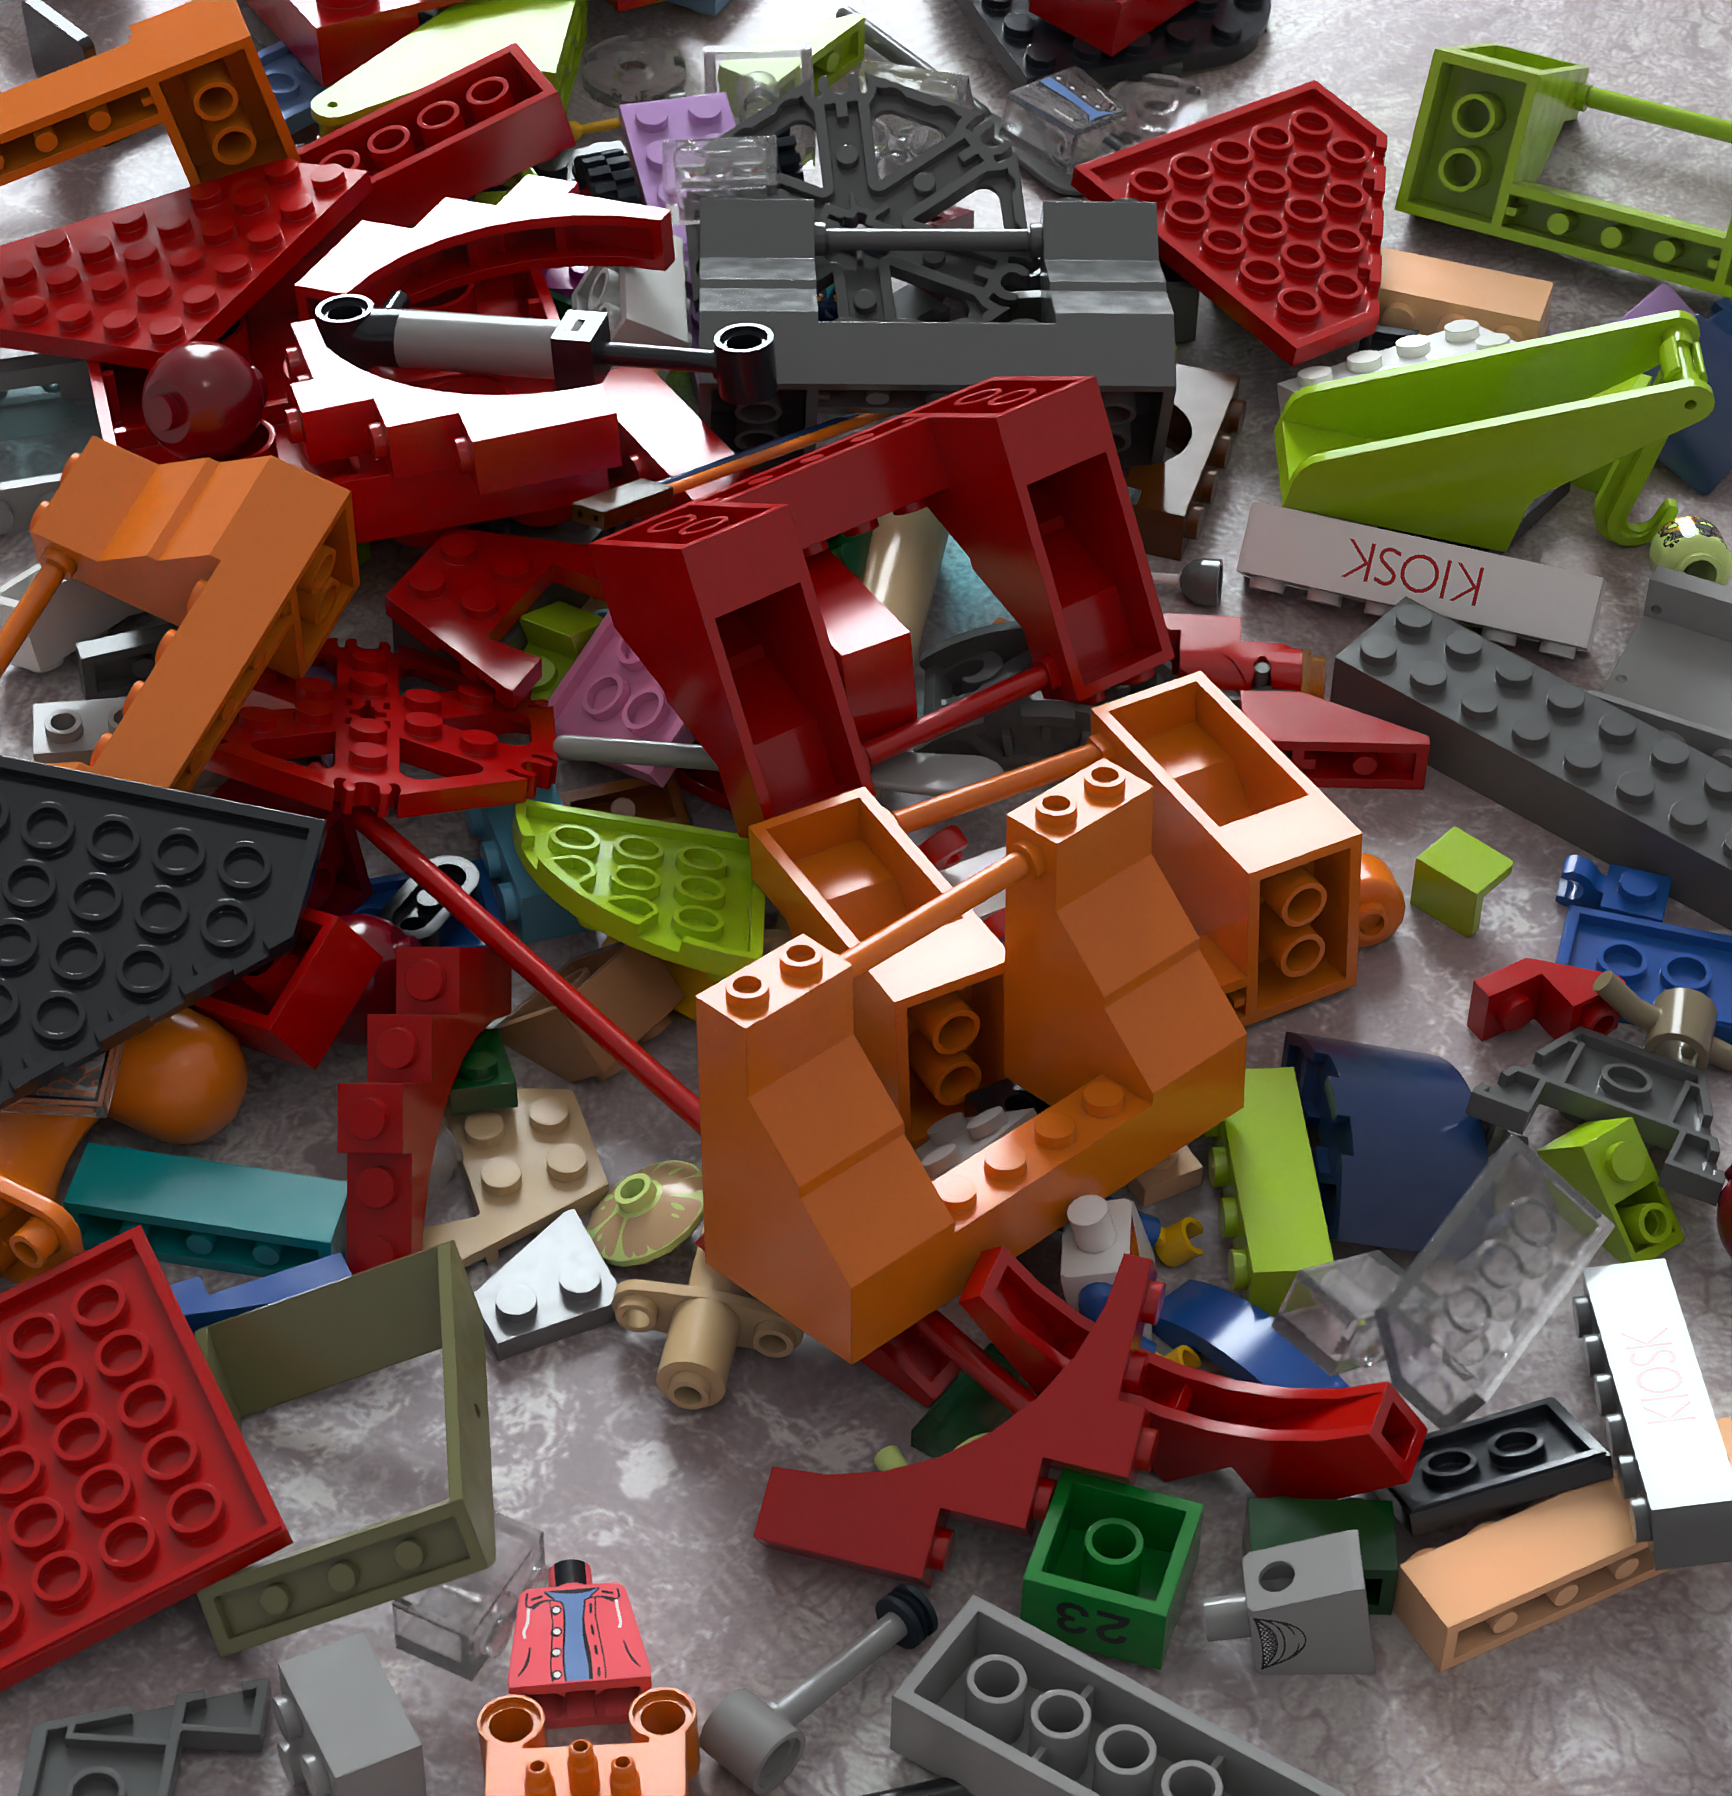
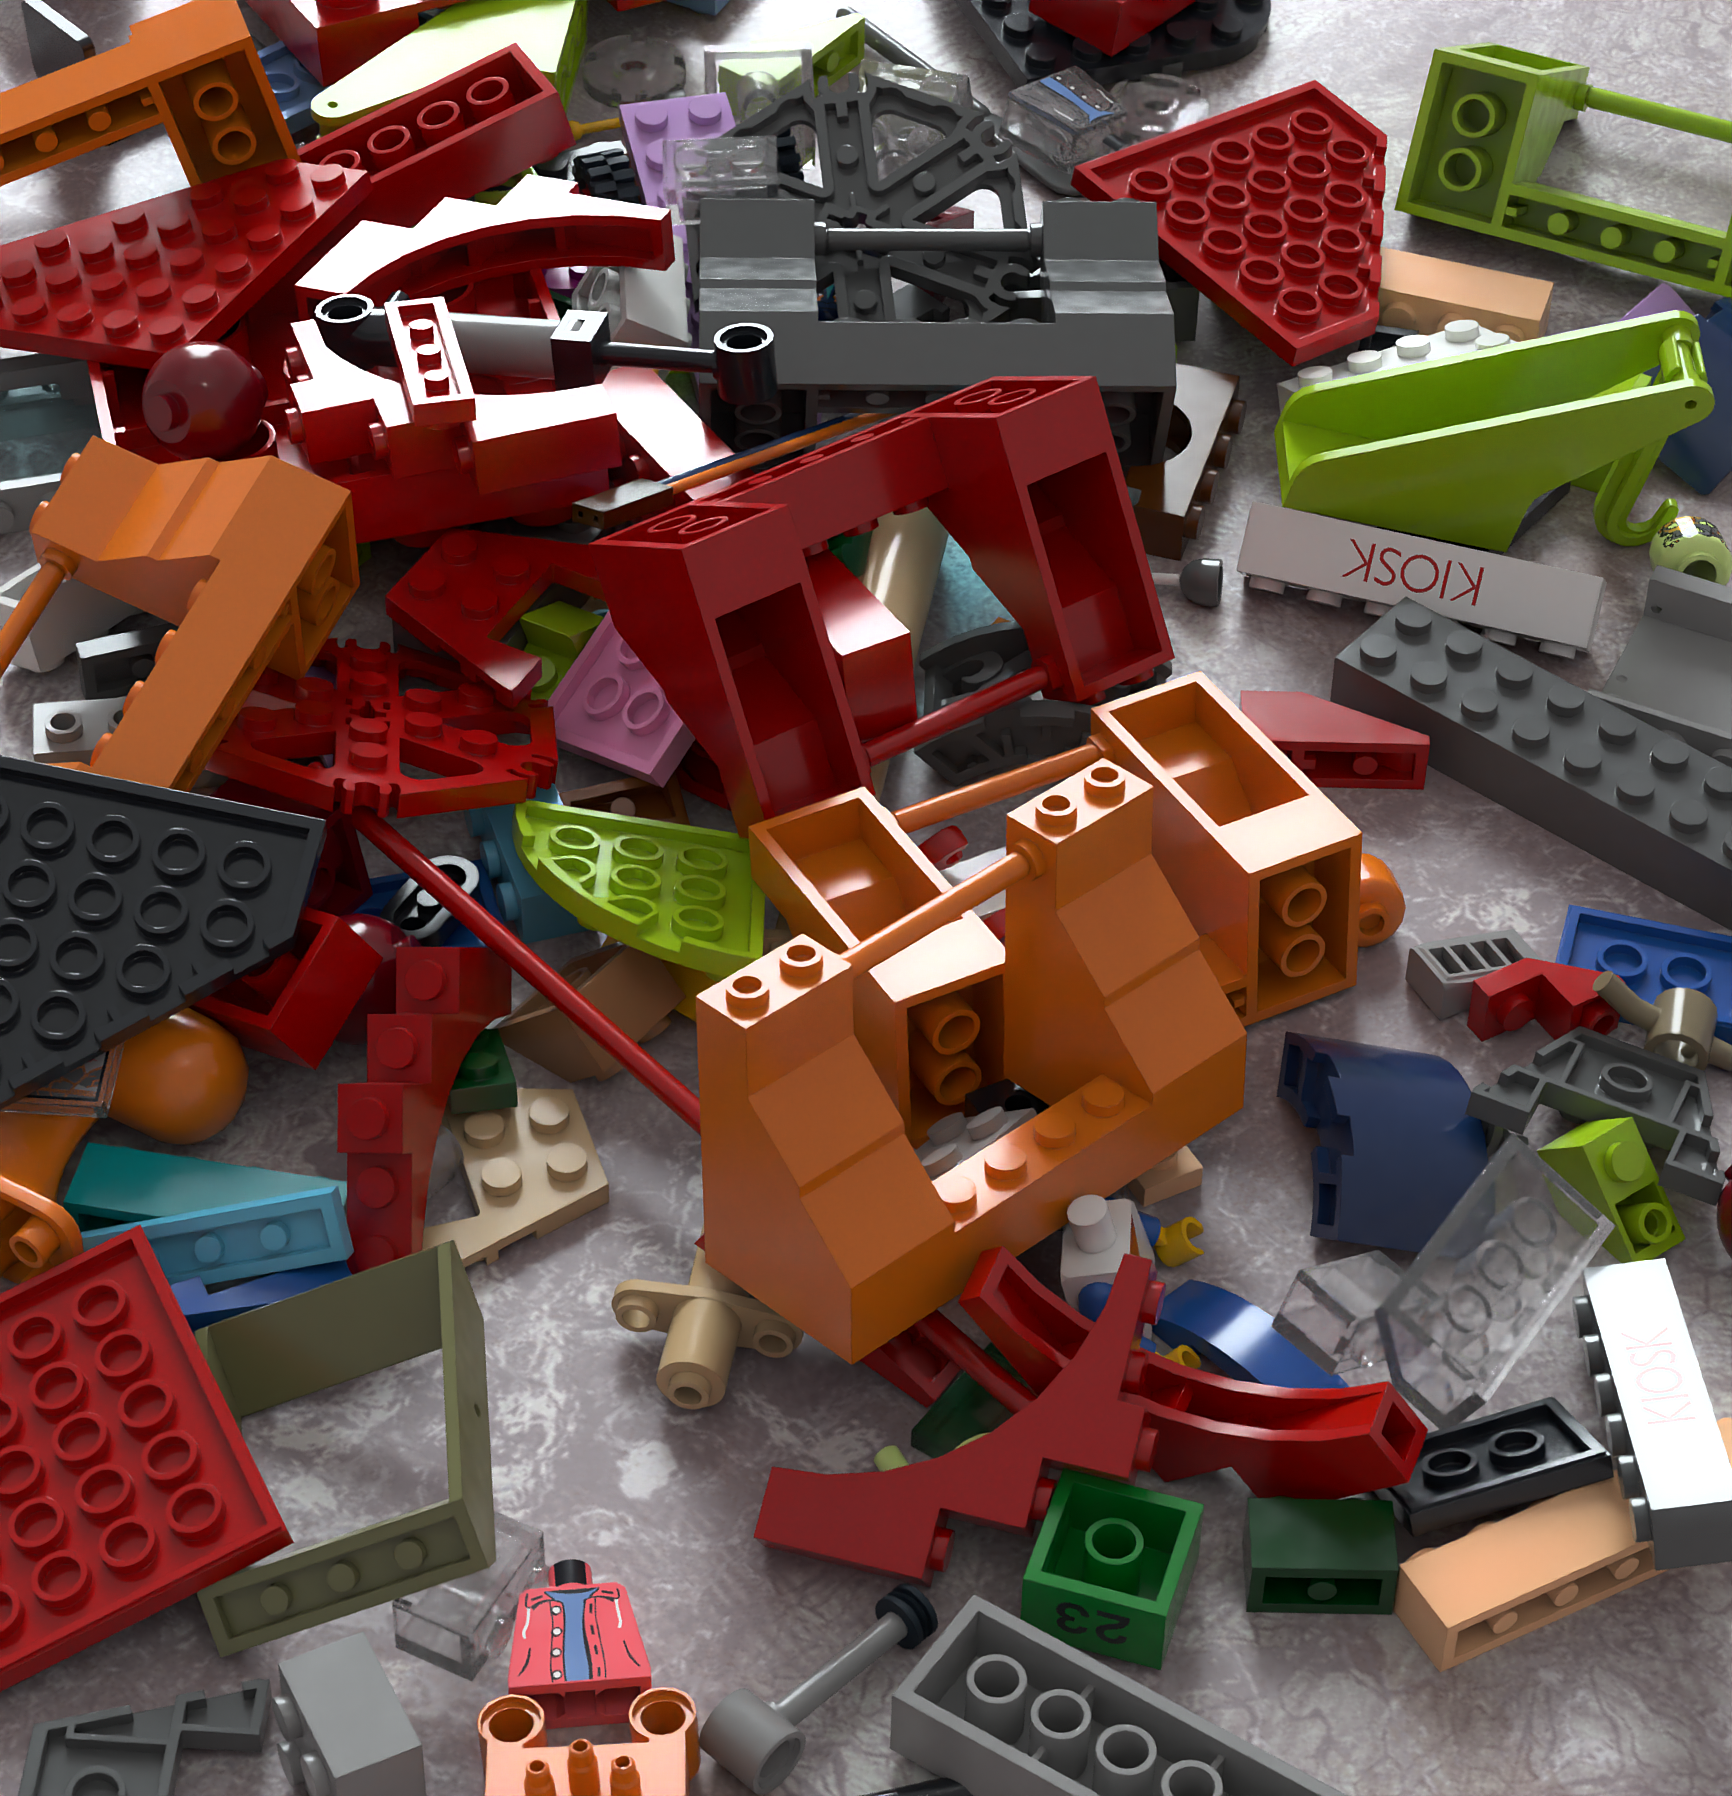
(245, 1237): none -> medium azure plate
(430, 363): none -> plate
(547, 1291): wing -> none
(648, 1213): tan dish -> none
(906, 773): light grey piece -> none
(1233, 665): red plate -> none
(1268, 1190): lime brick -> none
(1300, 1608): light grey torso -> none
(1442, 971): none -> light grey slope
(1455, 877): lime panel -> none
(1620, 892): blue plate -> none

